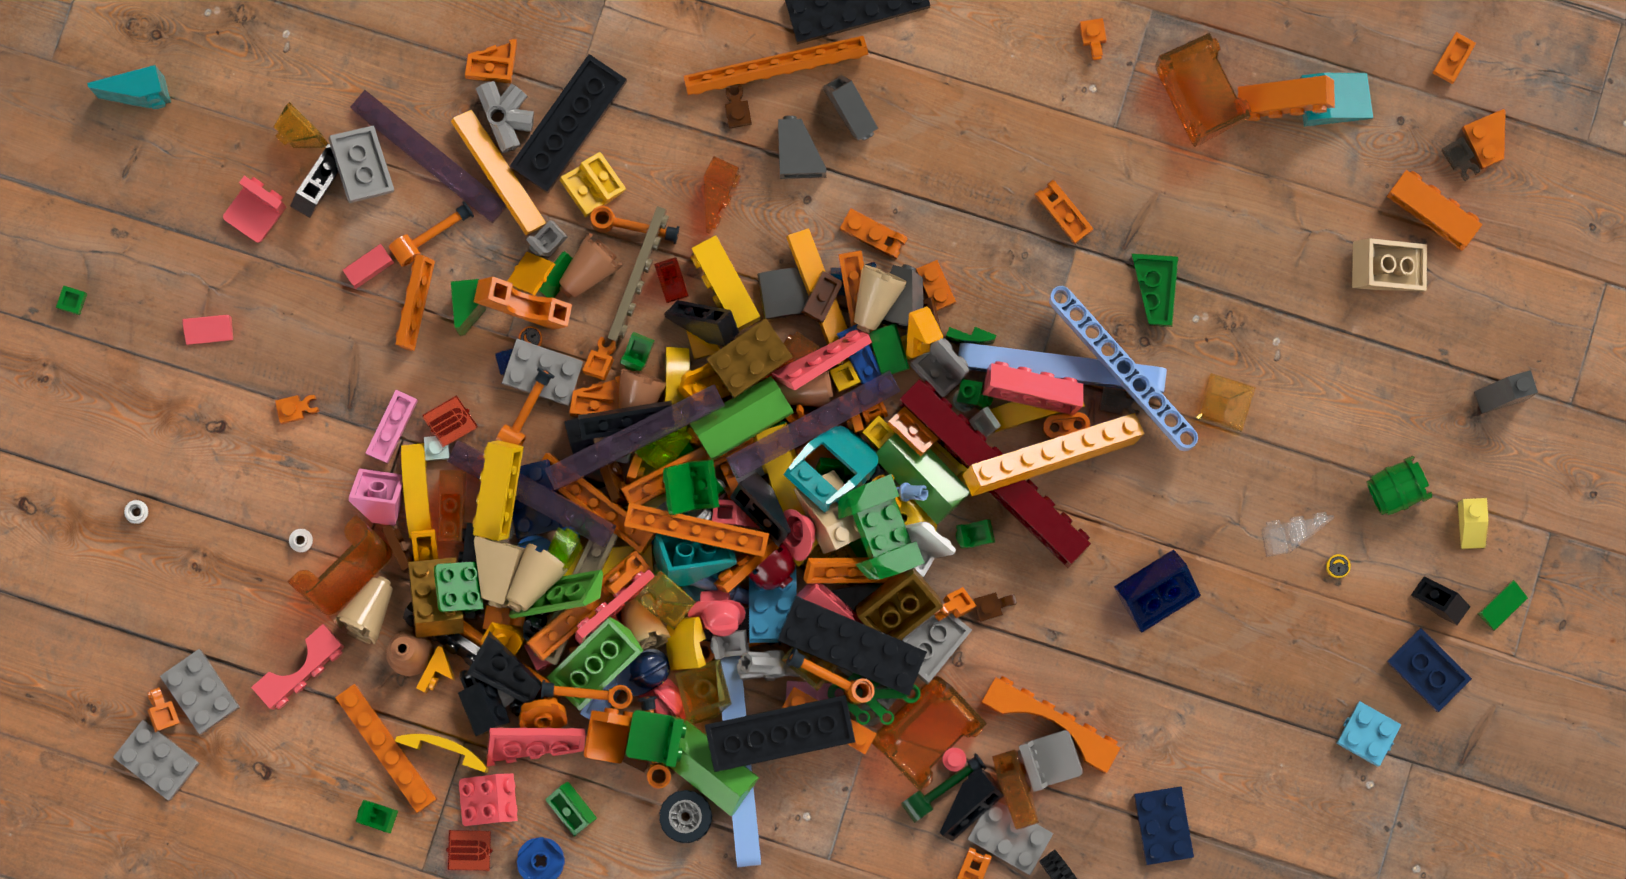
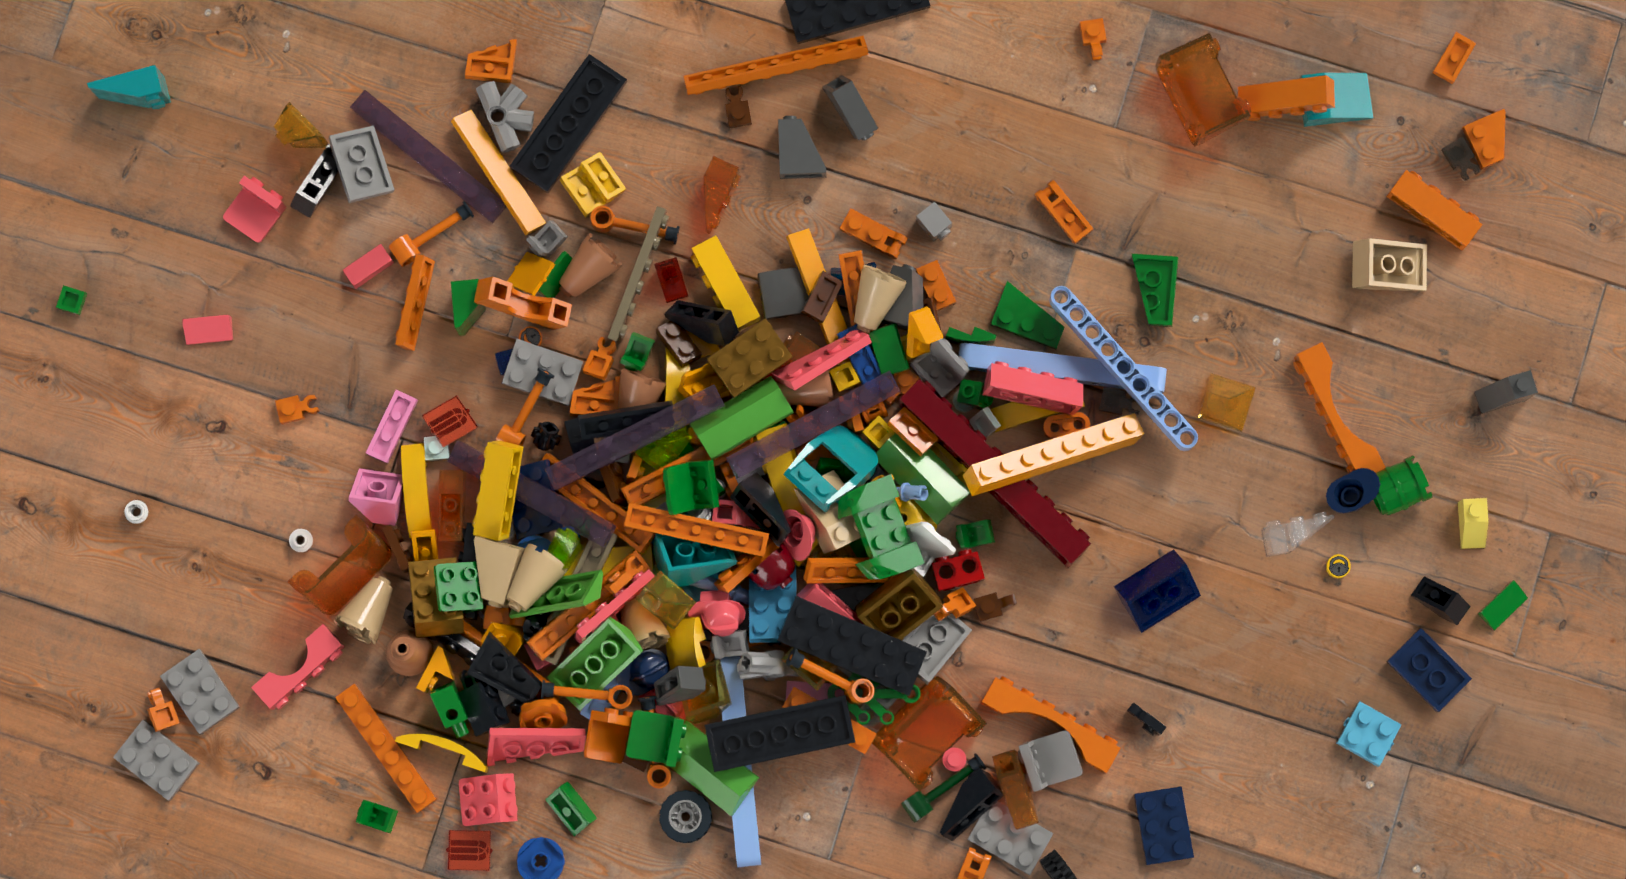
(447, 698): none -> green torso
(546, 436): none -> black gear
(678, 343): none -> reddish brown plate
(680, 685): none -> dark grey slope
(905, 381): none -> orange plate
(934, 222): none -> light grey brick
(959, 577): none -> red brick
(1026, 319): none -> green wing
(1151, 724): none -> black plate
(1316, 369): none -> orange arch
(1353, 490): none -> dark blue piece

